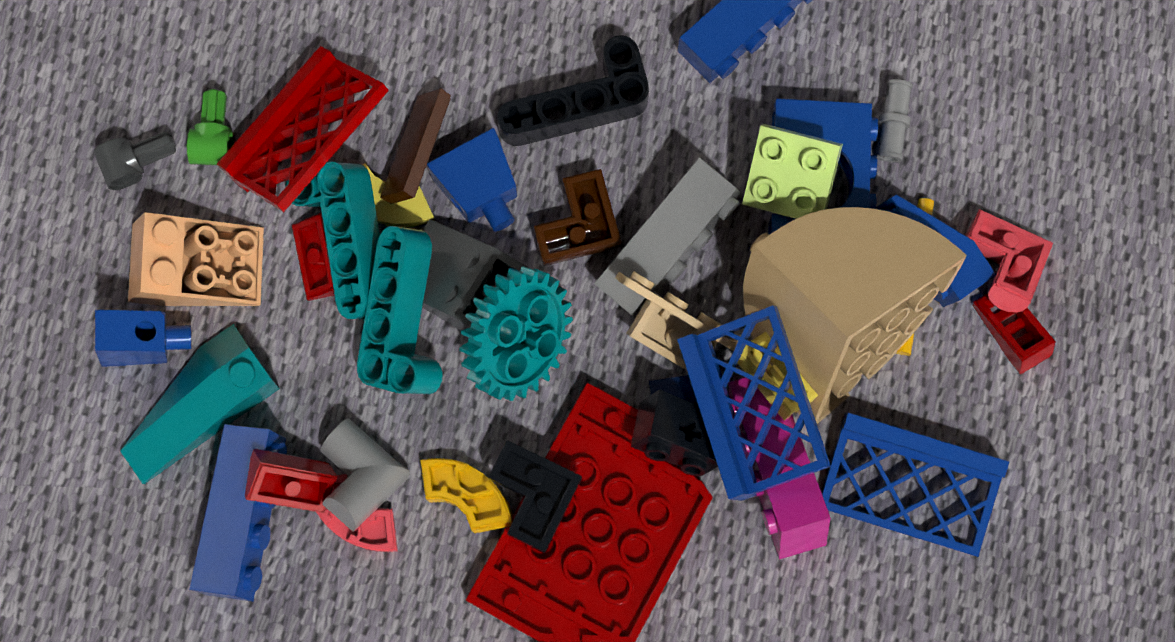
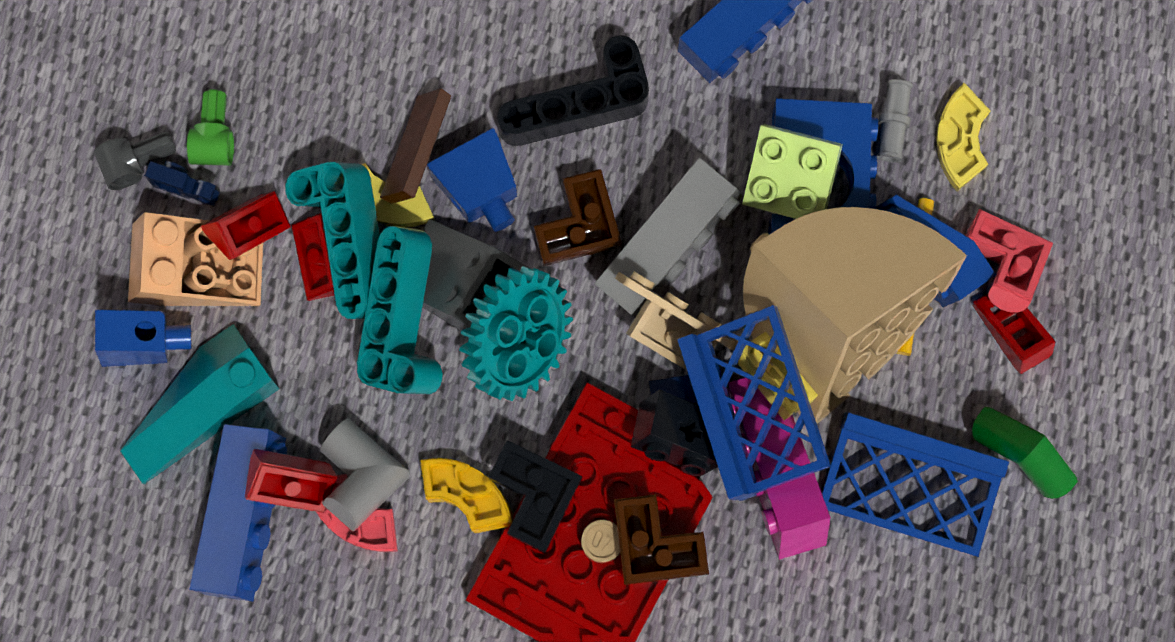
(175, 180): none -> dark blue plate
(247, 225): none -> red slope
(293, 114): red fence -> none
(601, 541): none -> tan piece
(646, 553): none -> reddish brown brick
(958, 137): none -> light yellow tile
(1027, 449): none -> green brick

